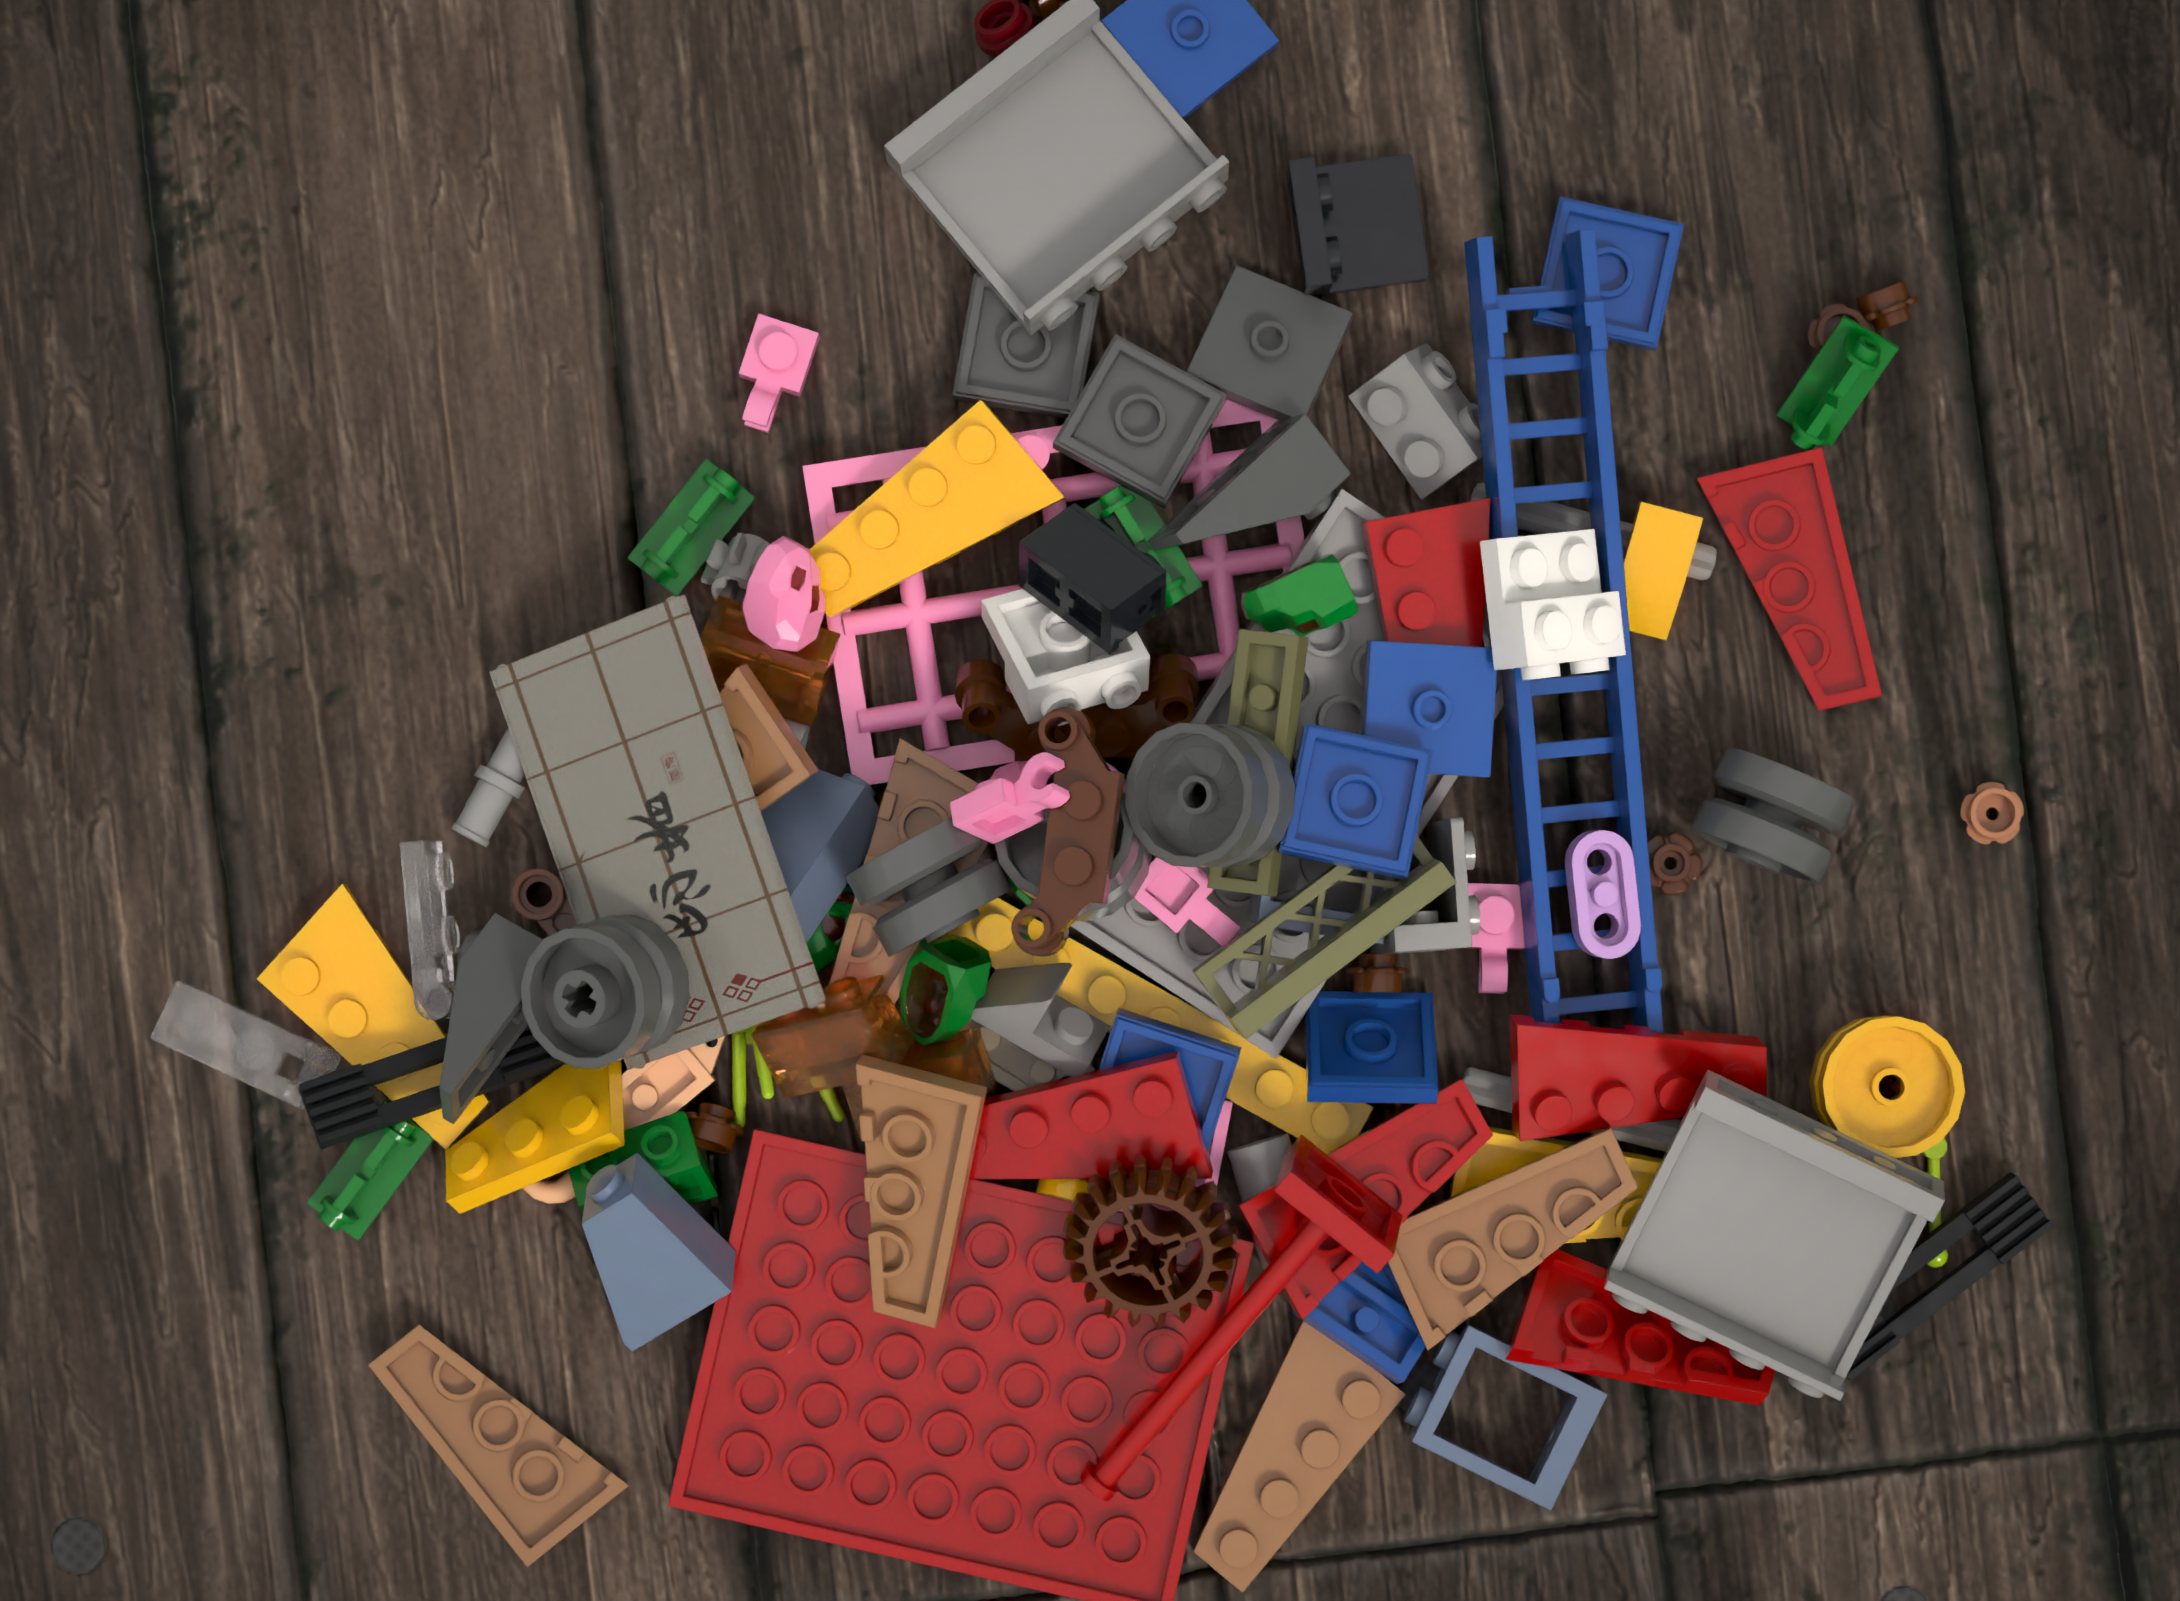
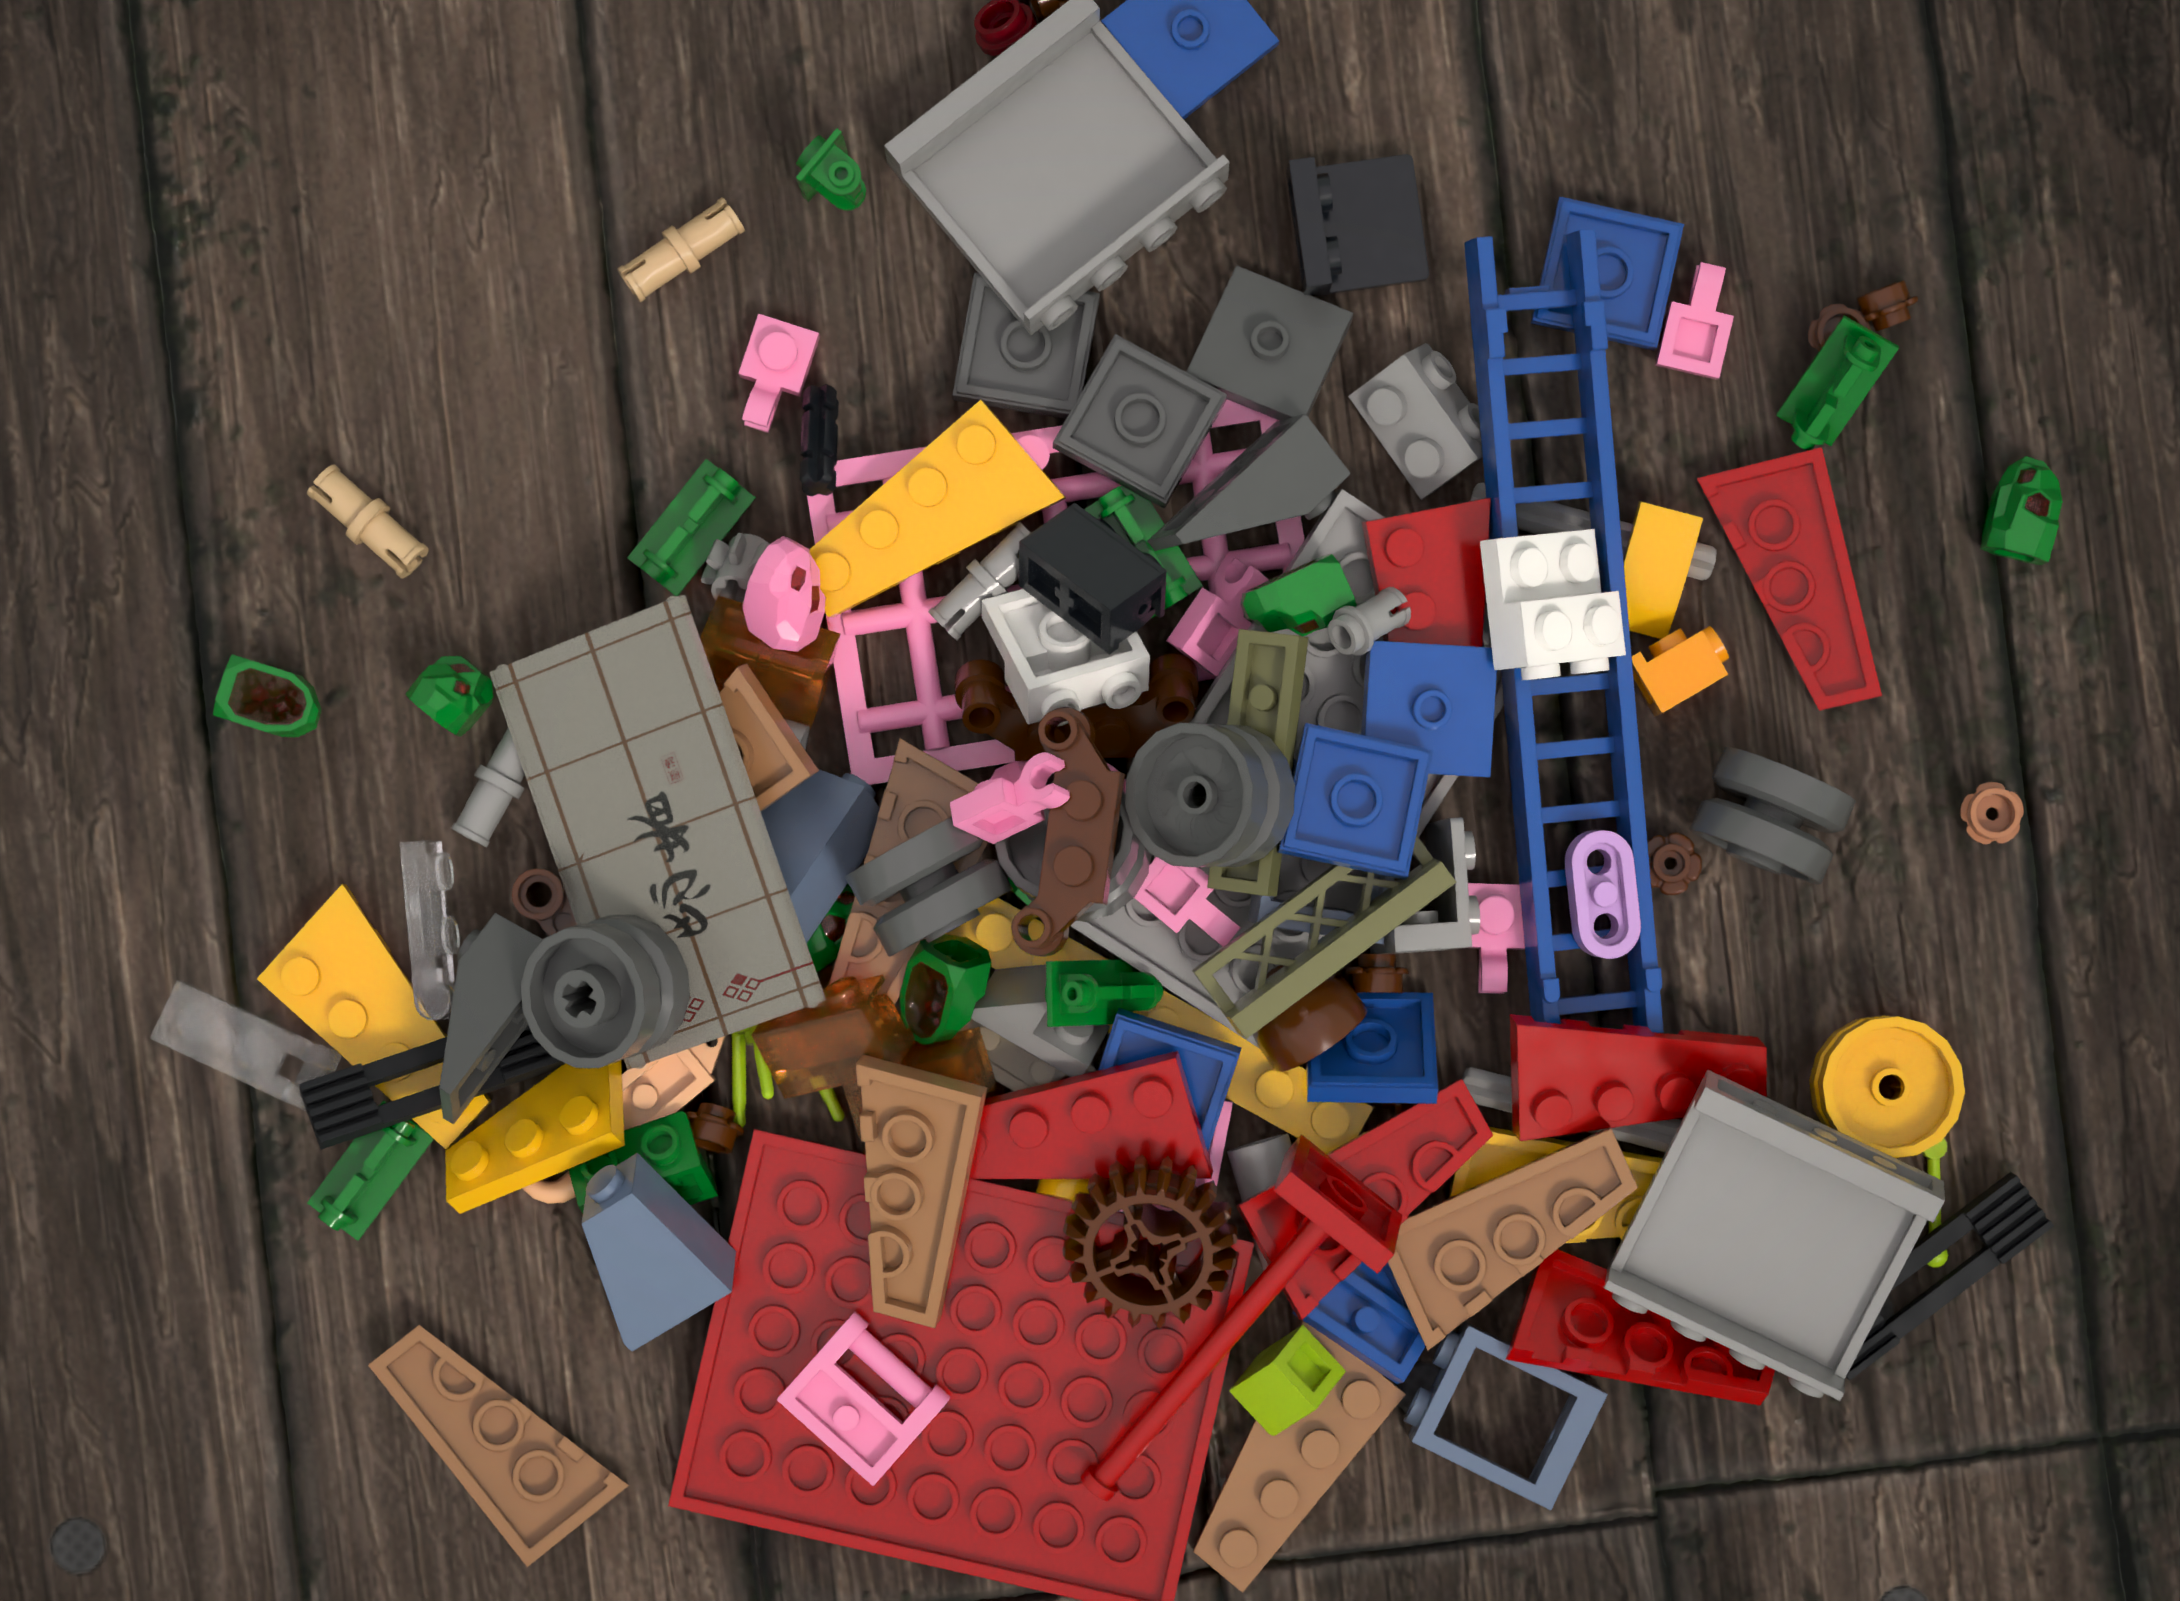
(267, 699): none -> rock
(367, 521): none -> tan pin
(452, 693): none -> green rock
(681, 249): none -> tan pin
(819, 440): none -> black axle
(831, 173): none -> green hinge
(849, 1415): none -> bright pink plate
(984, 581): none -> light grey pin
(1094, 990): none -> green hinge
(1213, 620): none -> bright pink plate
(1287, 1381): none -> lime panel
(1311, 1024): none -> reddish brown helmet
(1358, 627): none -> light grey pin
(1679, 668): none -> light orange brick
(1695, 334): none -> bright pink plate
(2024, 513): none -> green rock

